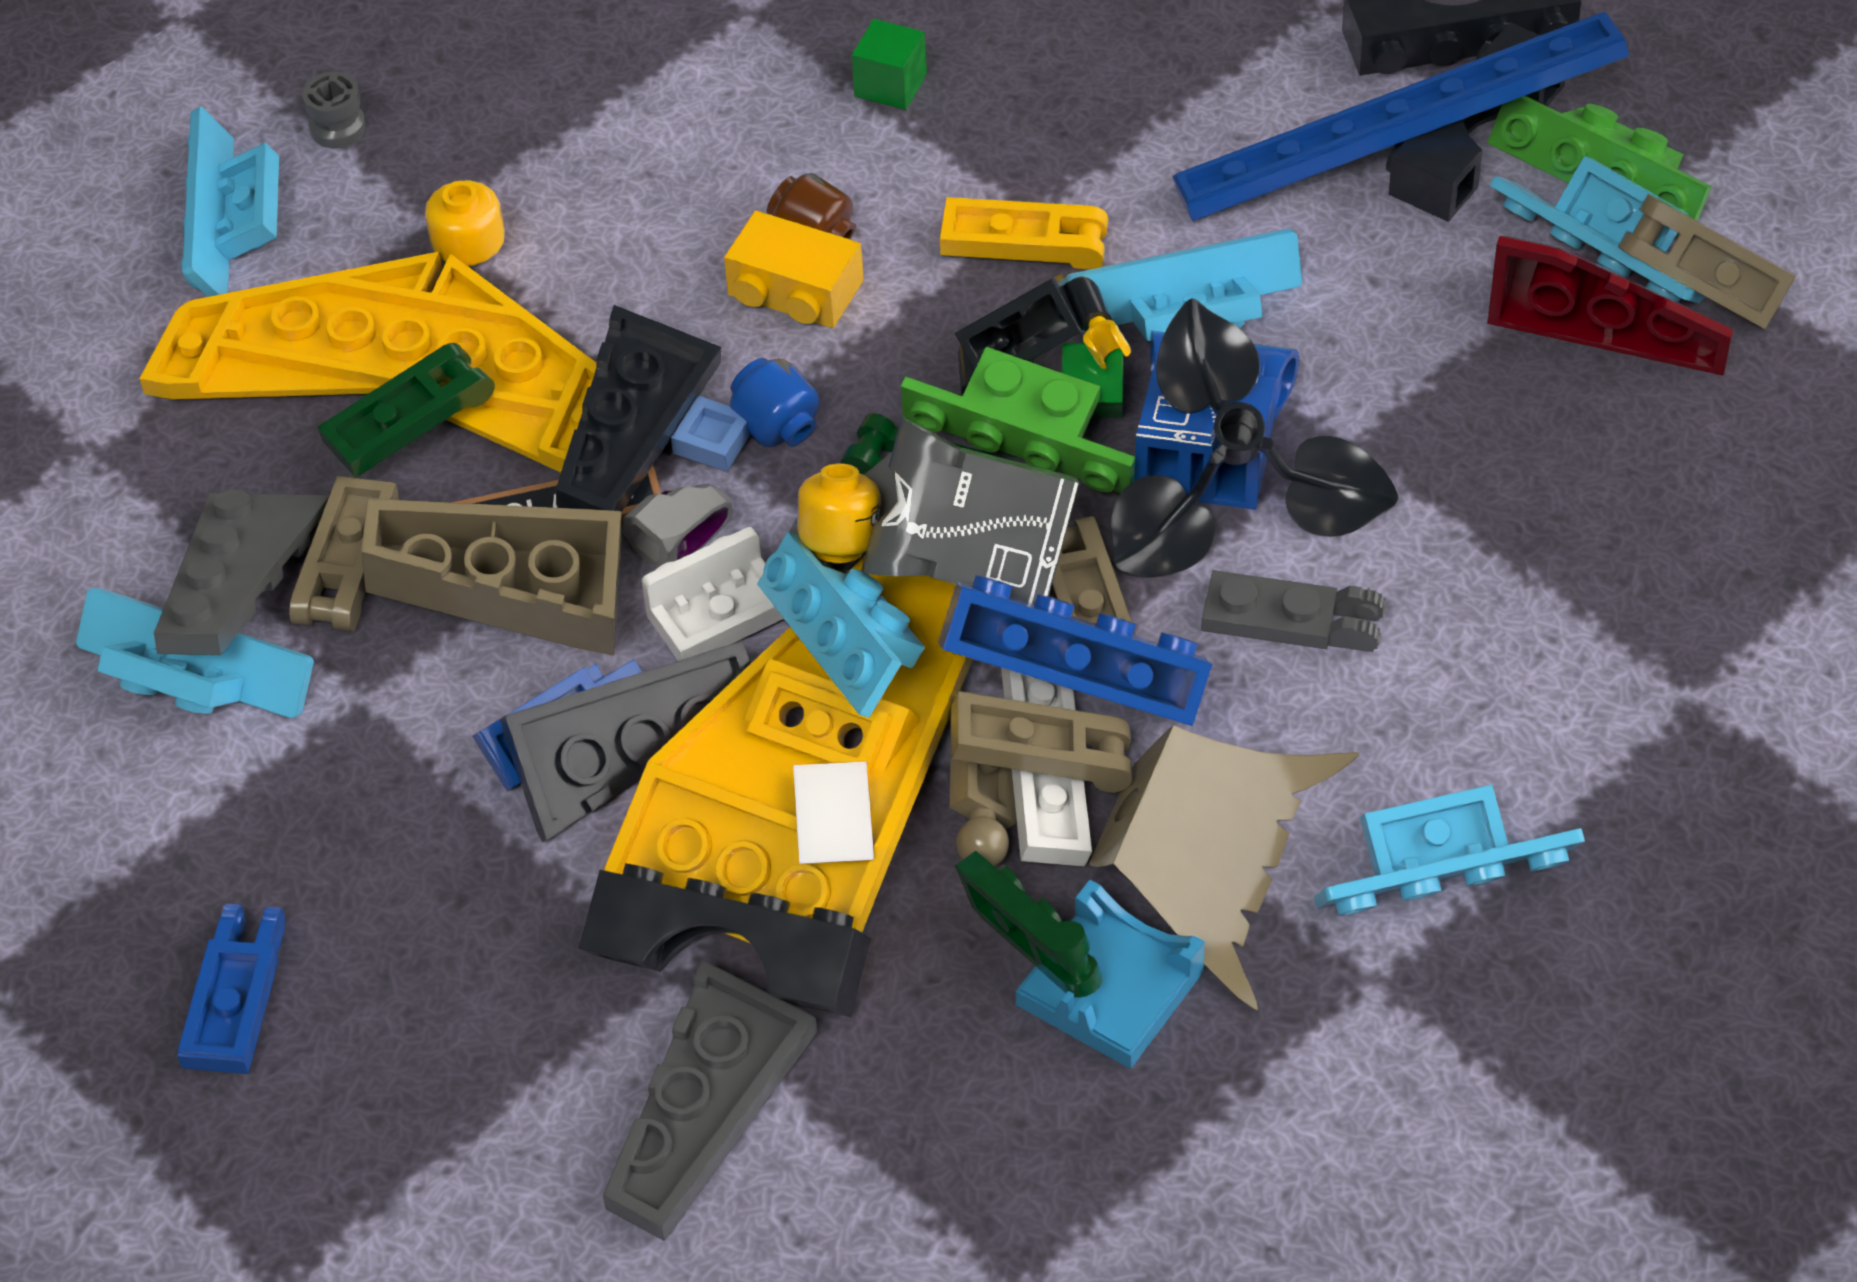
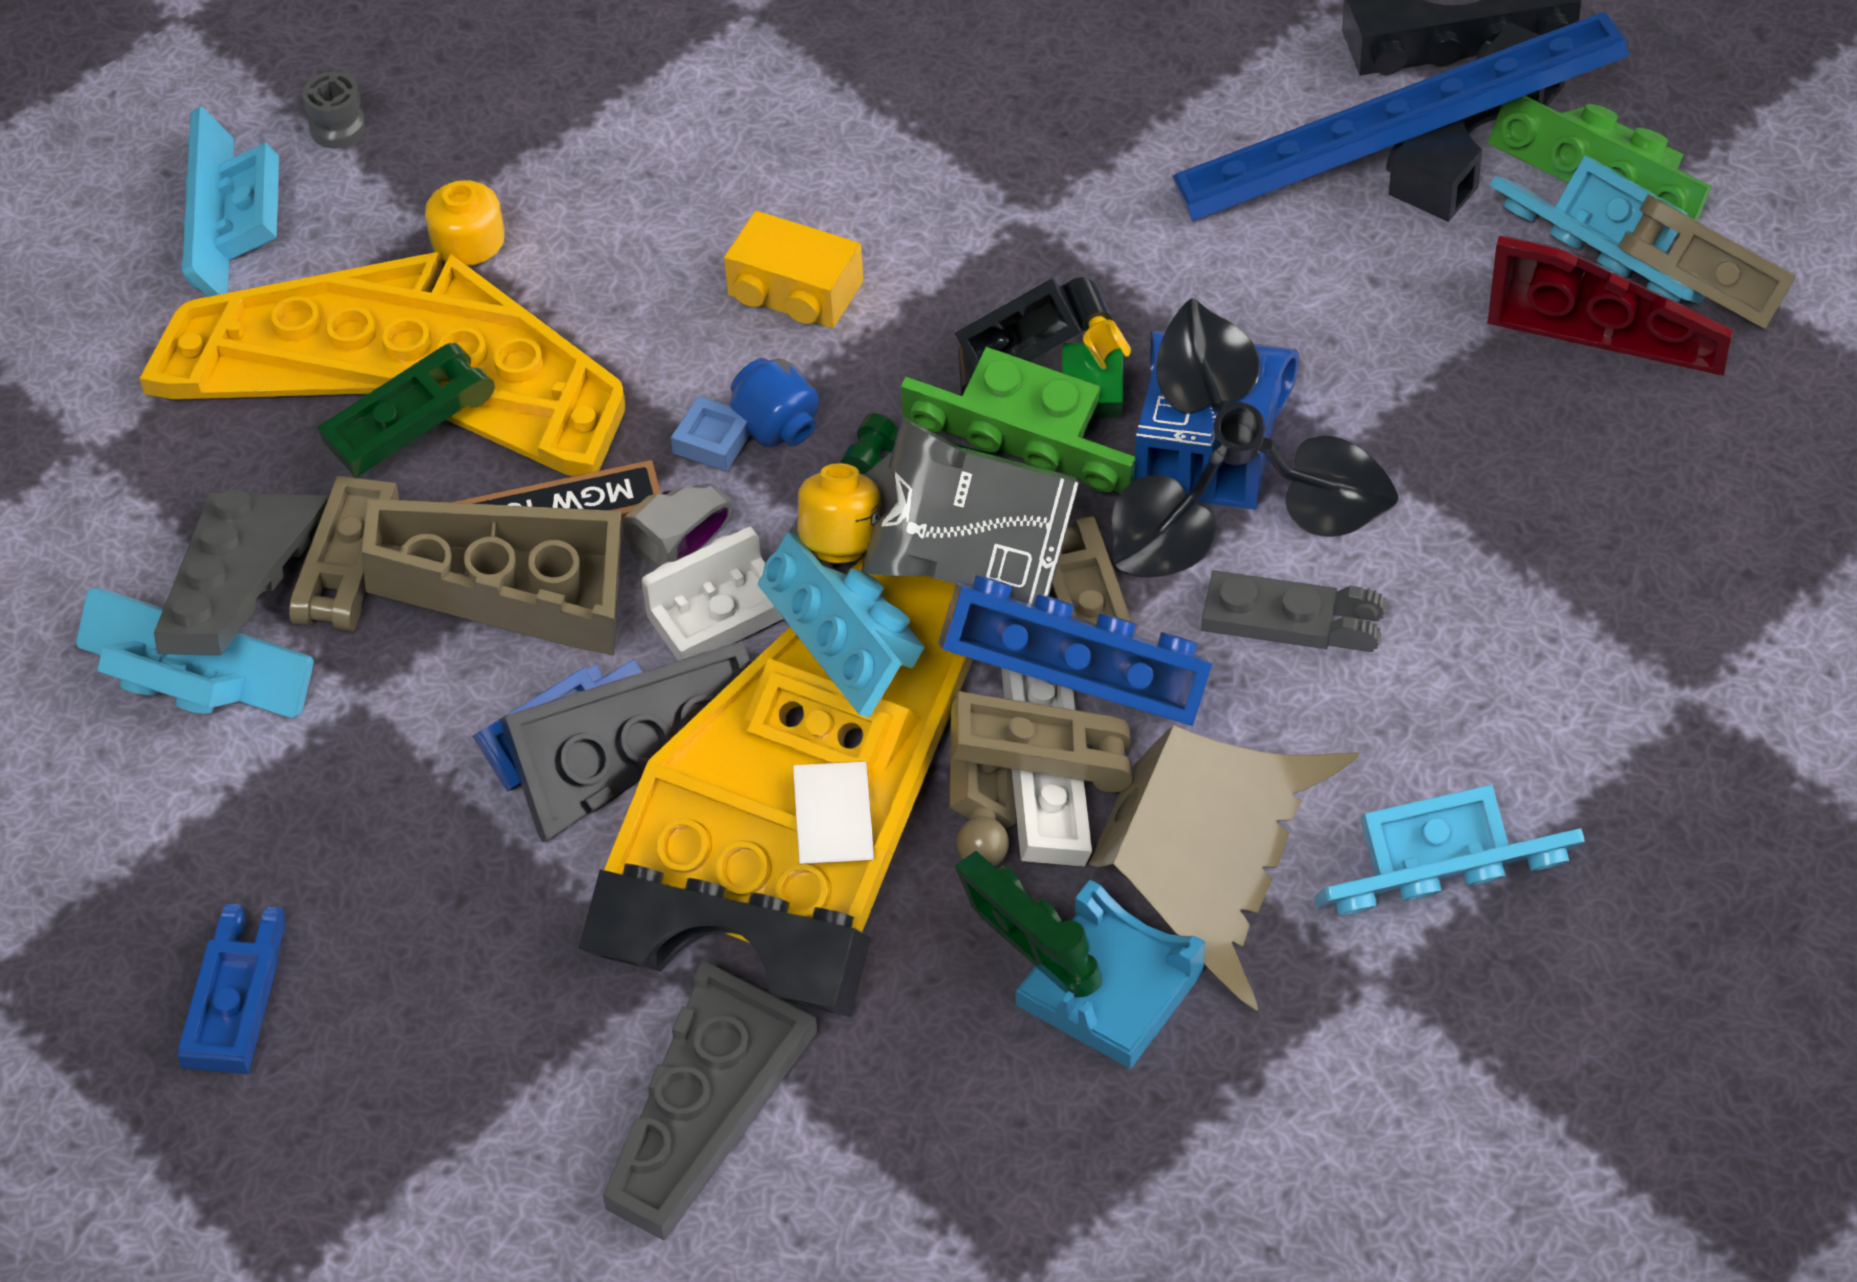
(635, 403): black wing -> none
(813, 204): reddish brown head -> none
(889, 64): green piece -> none
(1024, 231): yellow plate -> none
(1219, 275): medium azure bracket -> none

